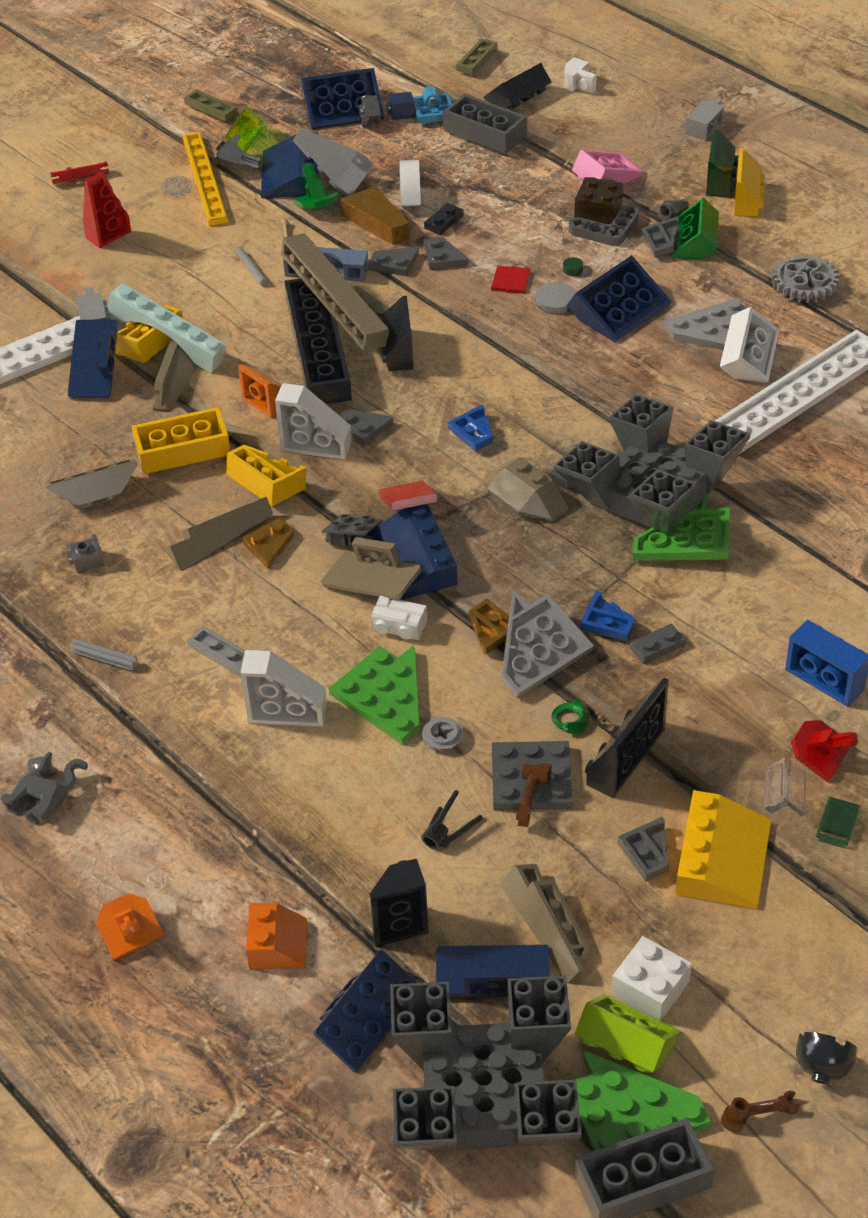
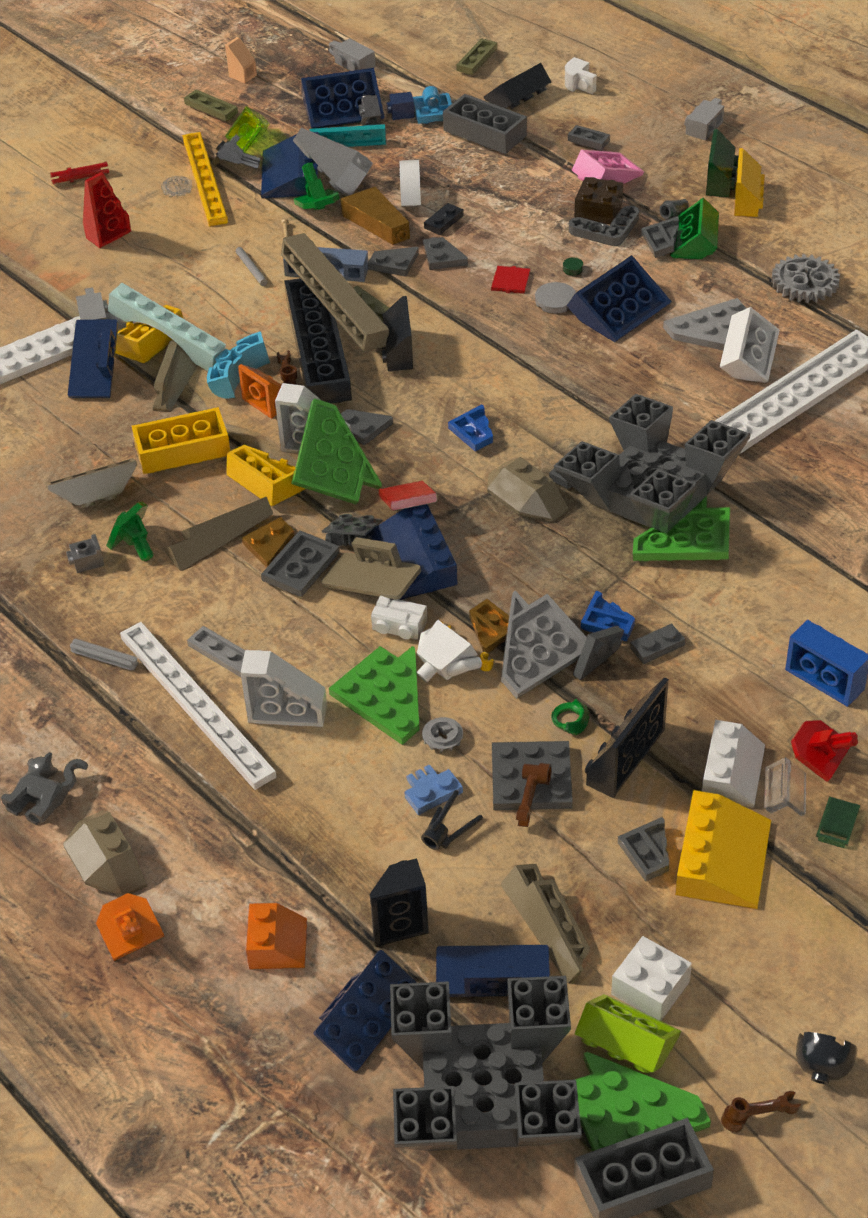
(104, 855): none -> dark tan wedge
(132, 530): none -> green piece
(198, 706): none -> white plate
(224, 375): none -> medium azure brick
(240, 61): none -> light nougat slope
(288, 372): none -> reddish brown brick
(300, 563): none -> dark grey plate
(331, 457): none -> bright green wing
(352, 55): none -> light grey hinge
(355, 135): none -> teal plate
(430, 789): none -> medium blue hinge
(448, 654): none -> white torso
(588, 137): none -> dark grey plate
(597, 649): none -> dark grey wing
(733, 763): none -> white slope

